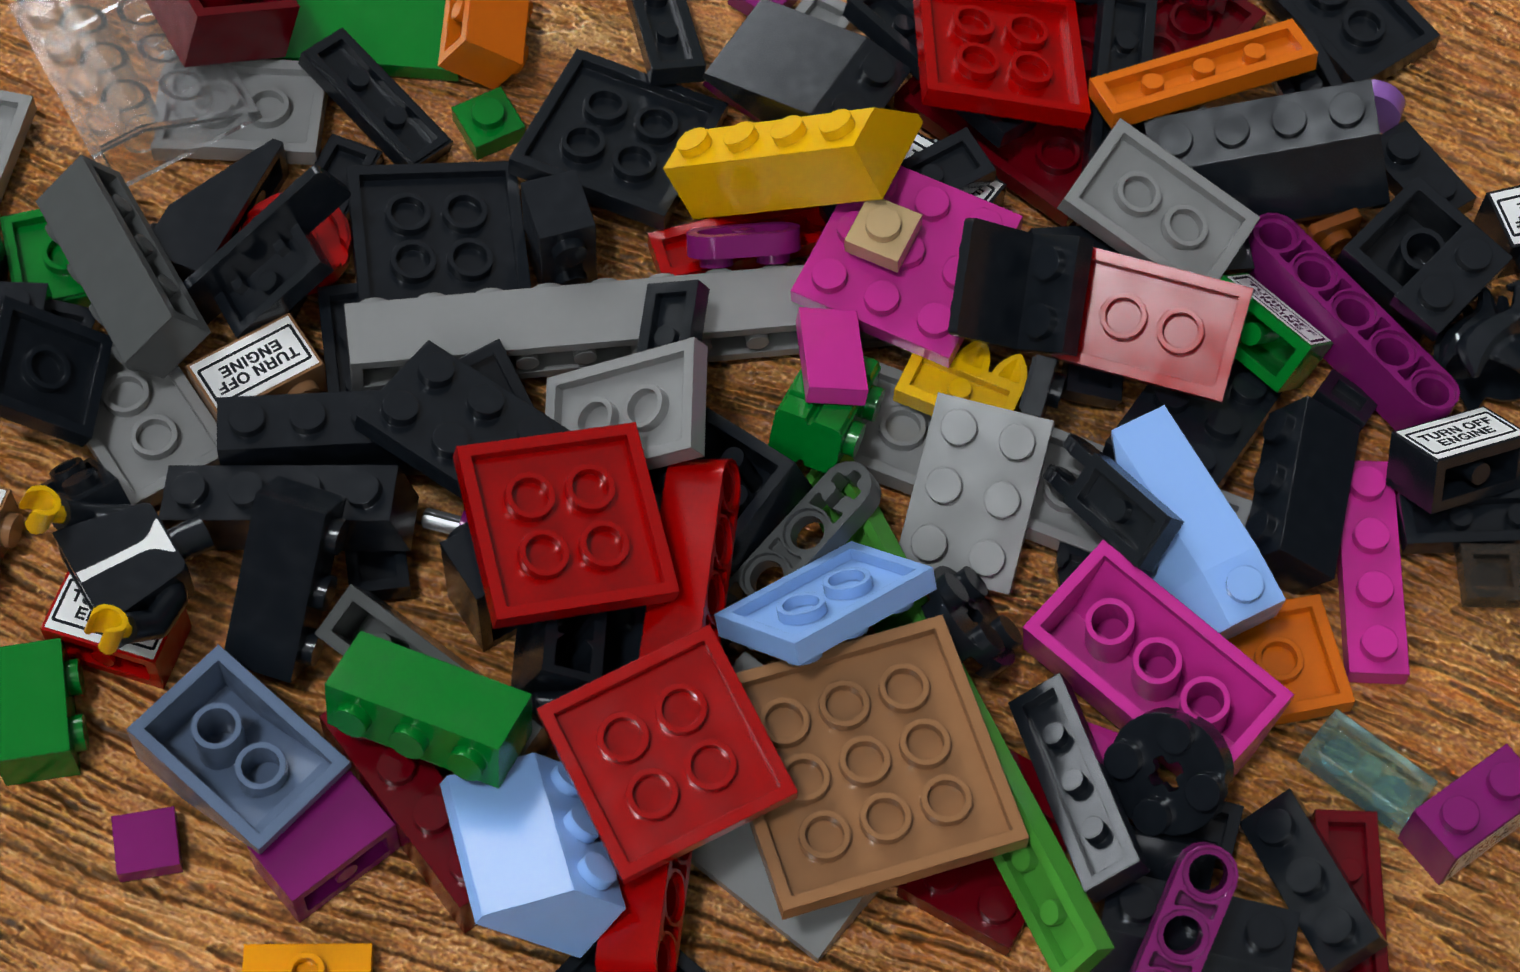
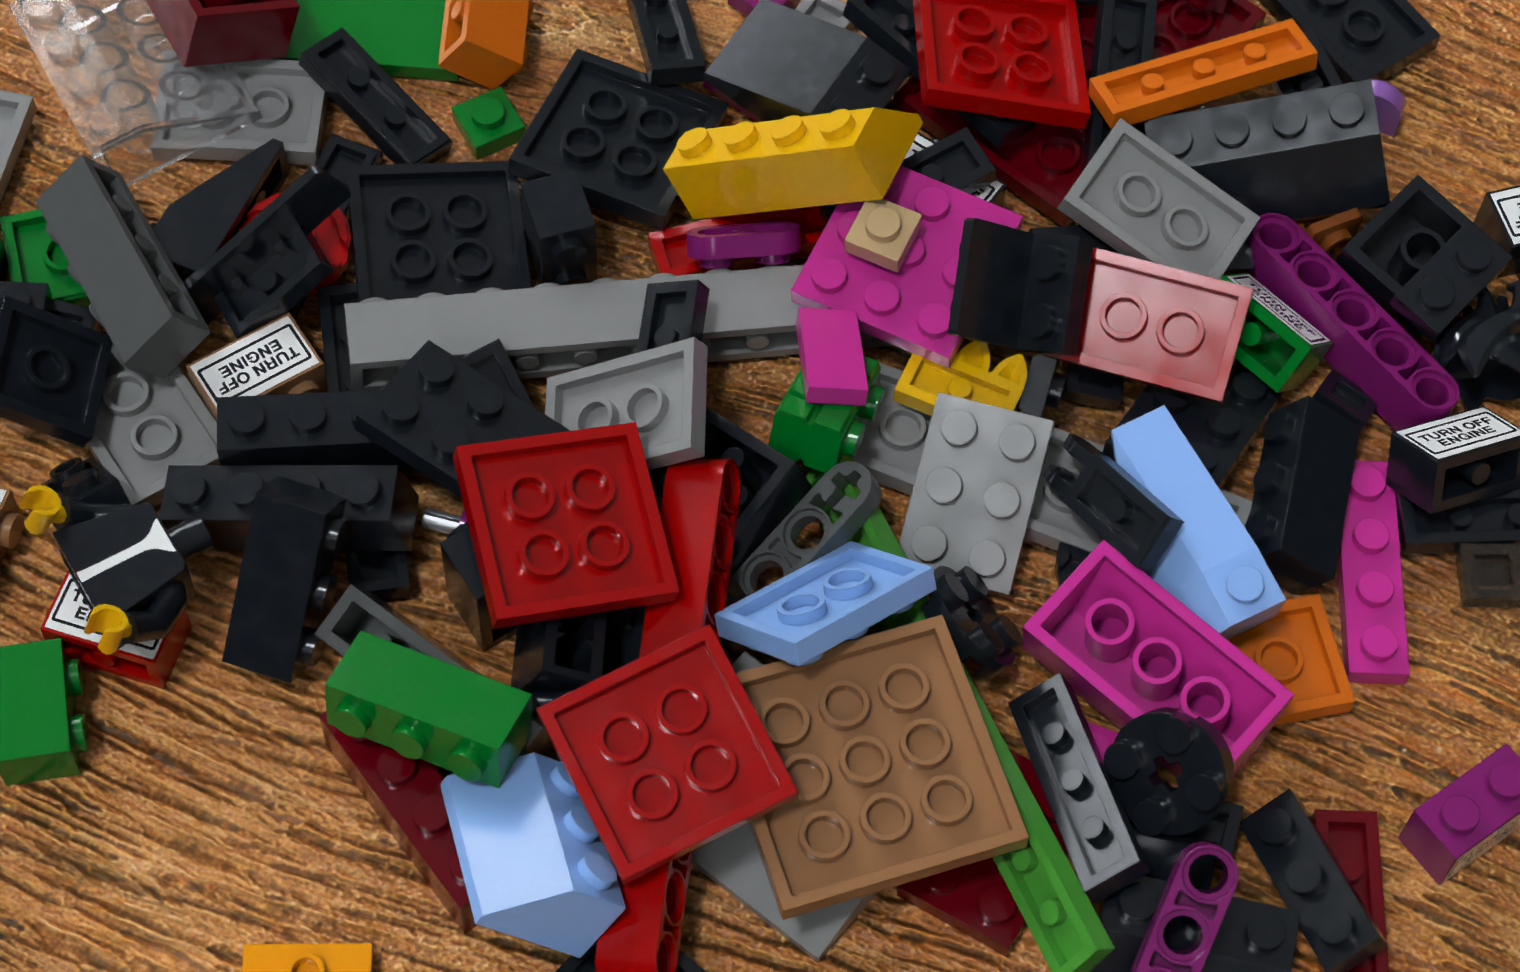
(147, 844): magenta tile -> none
(236, 751): sand blue slope -> none
(327, 848): magenta brick -> none
(1367, 770): clear light blue plate -> none
(1410, 155): black plate -> none

